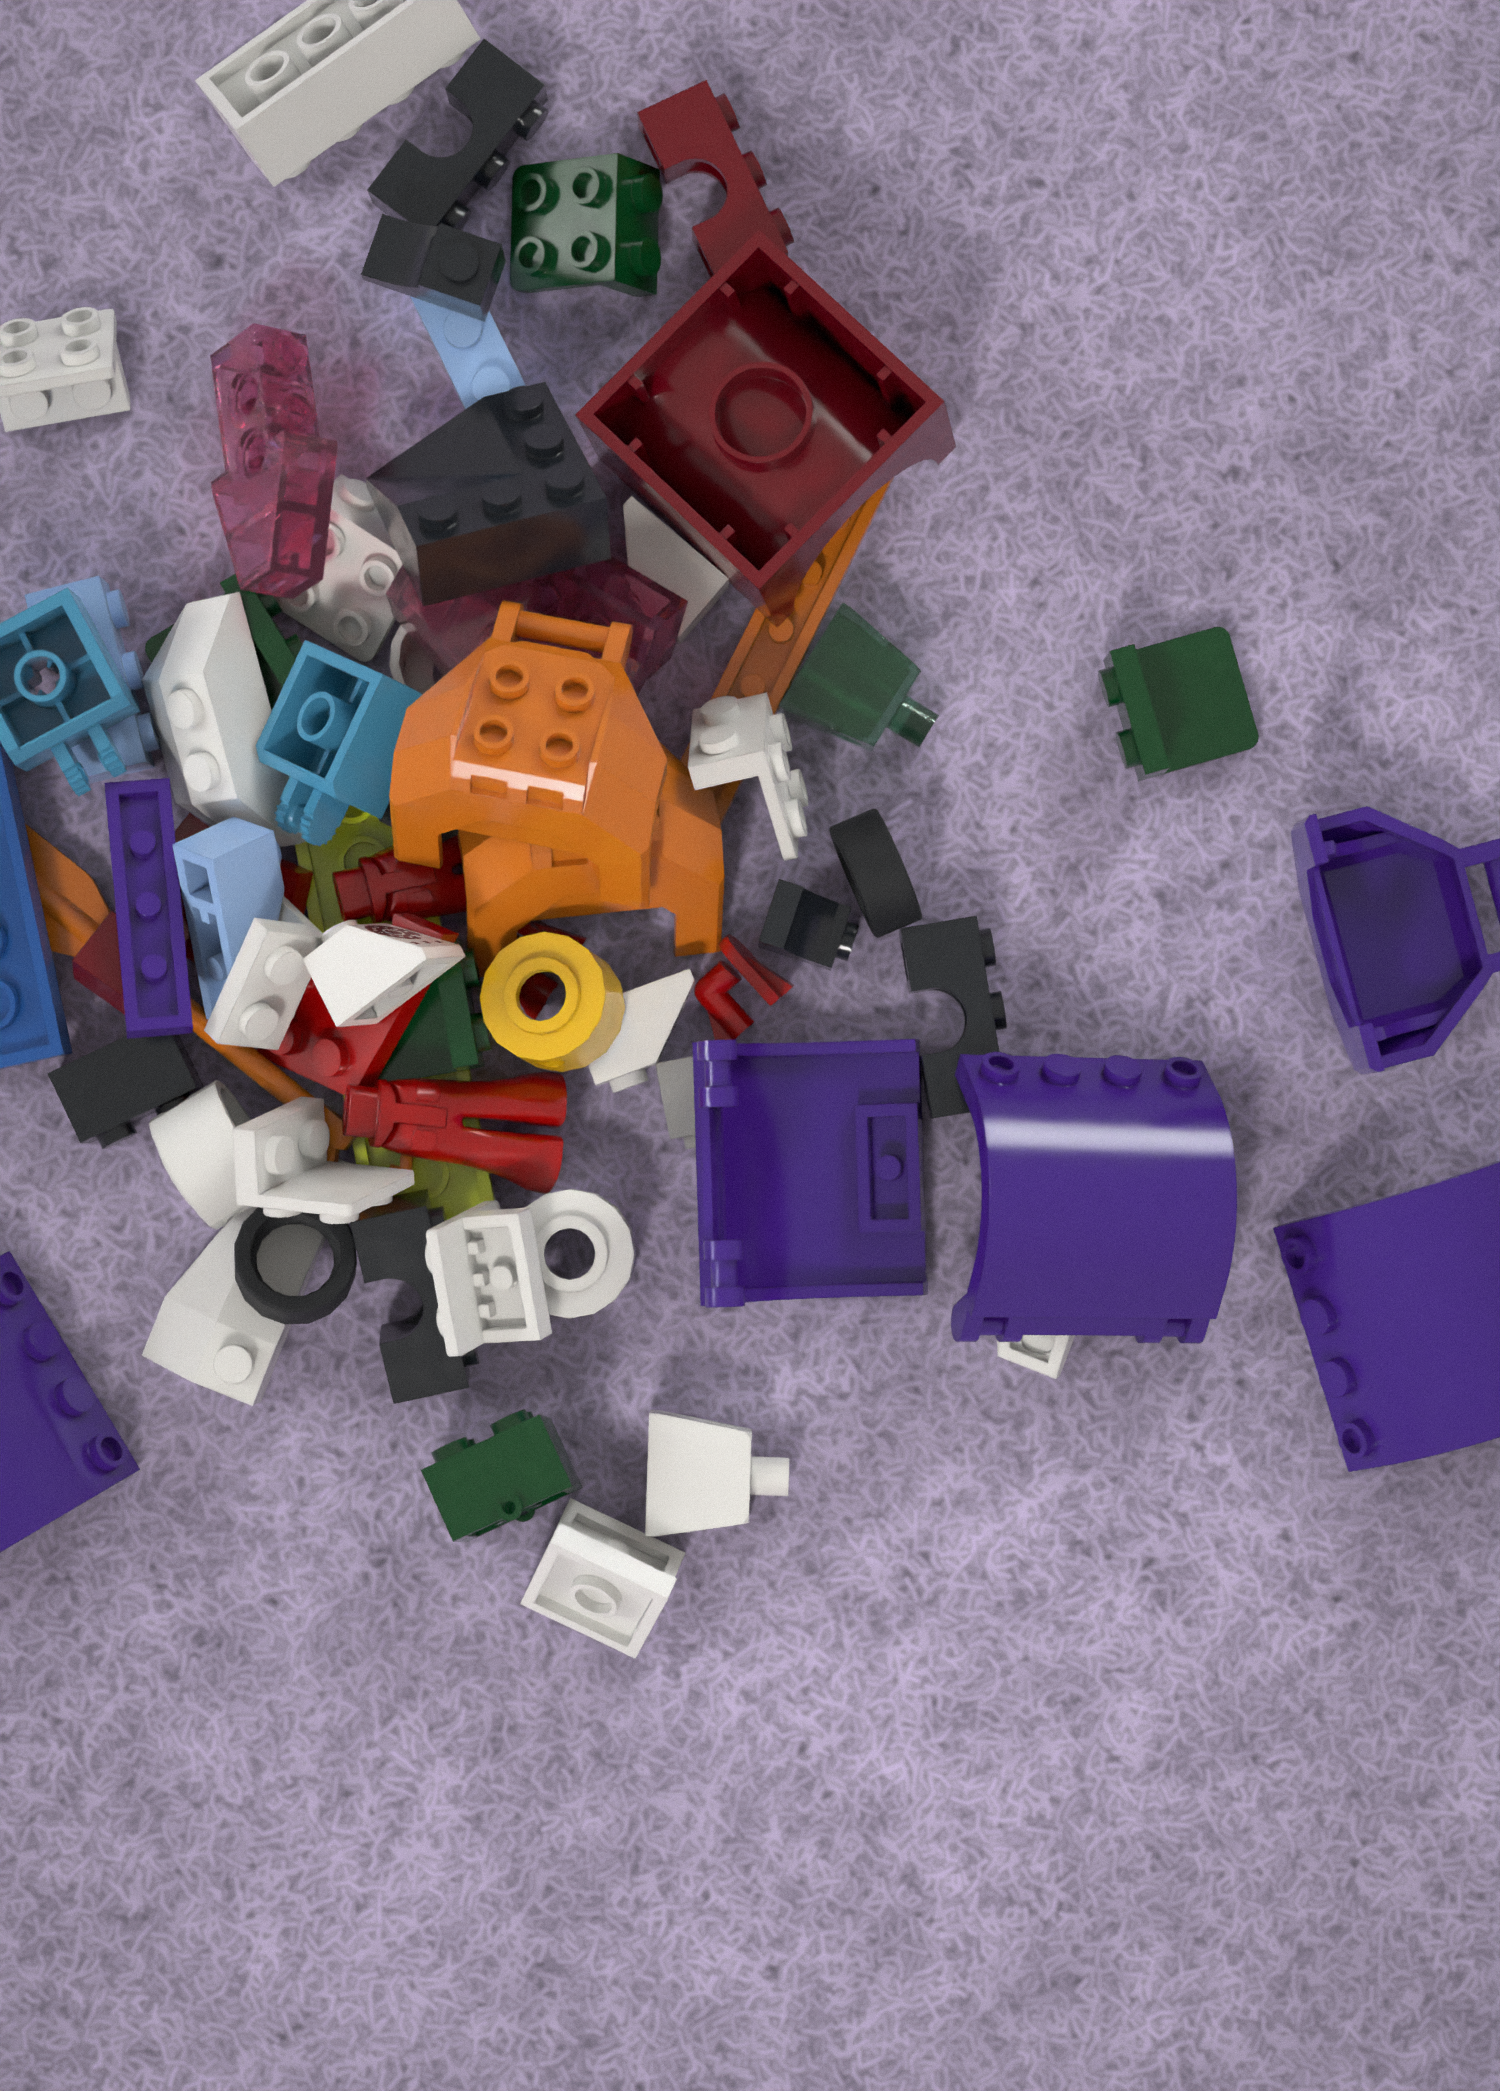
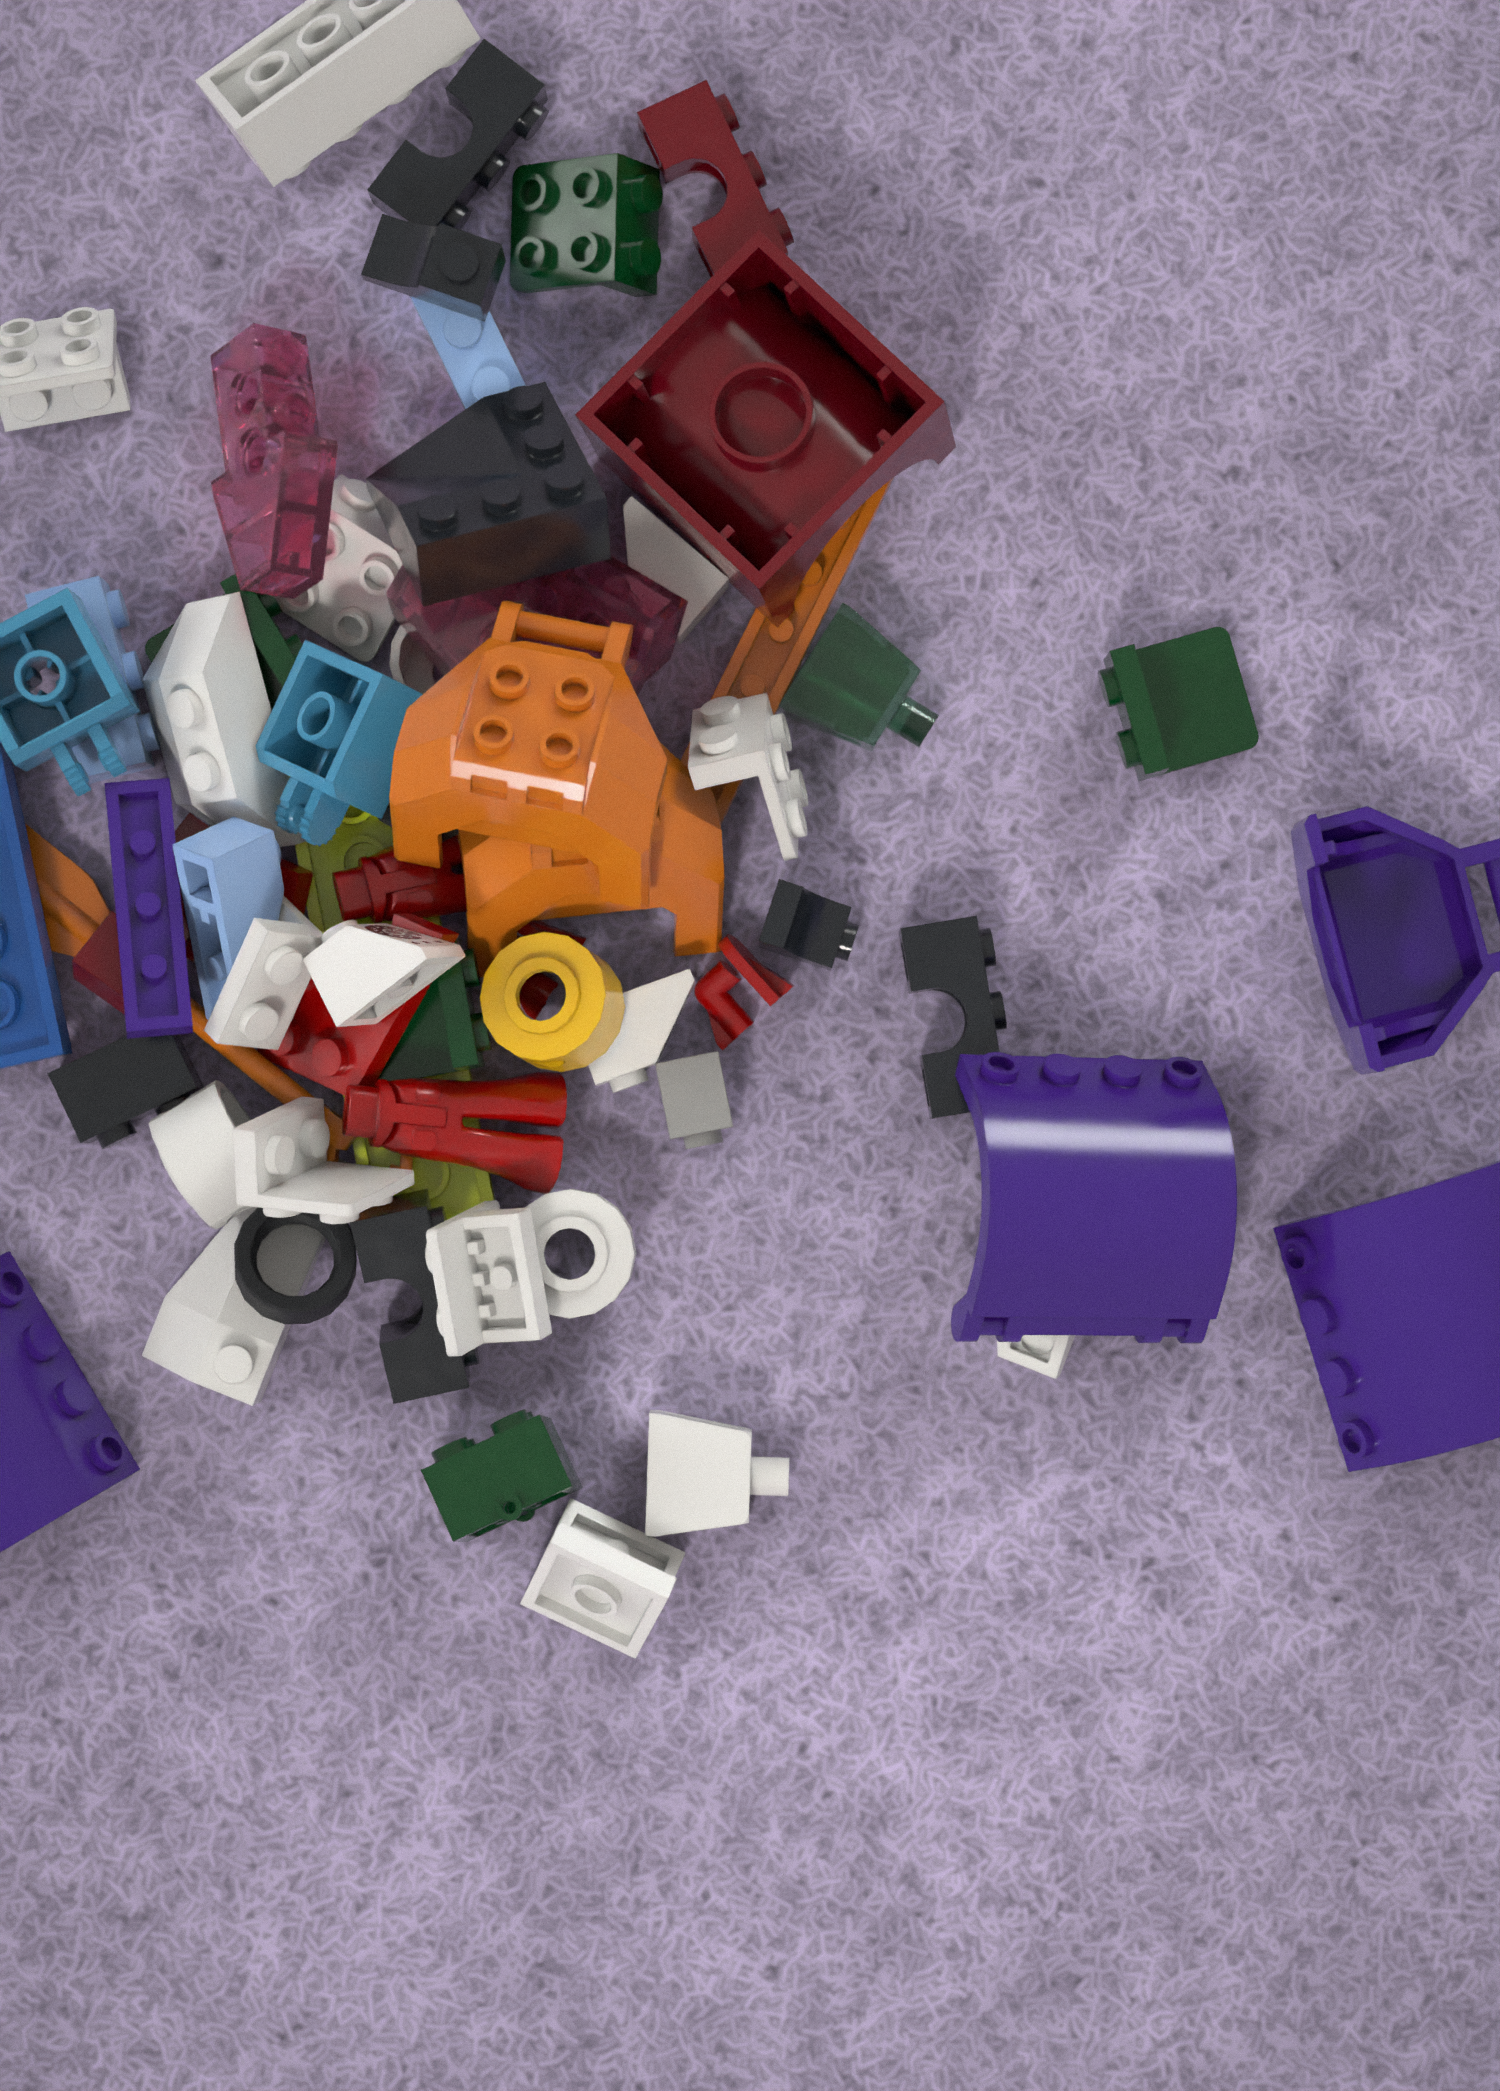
(809, 1170): dark purple hinge -> none
(875, 872): black tyre -> none

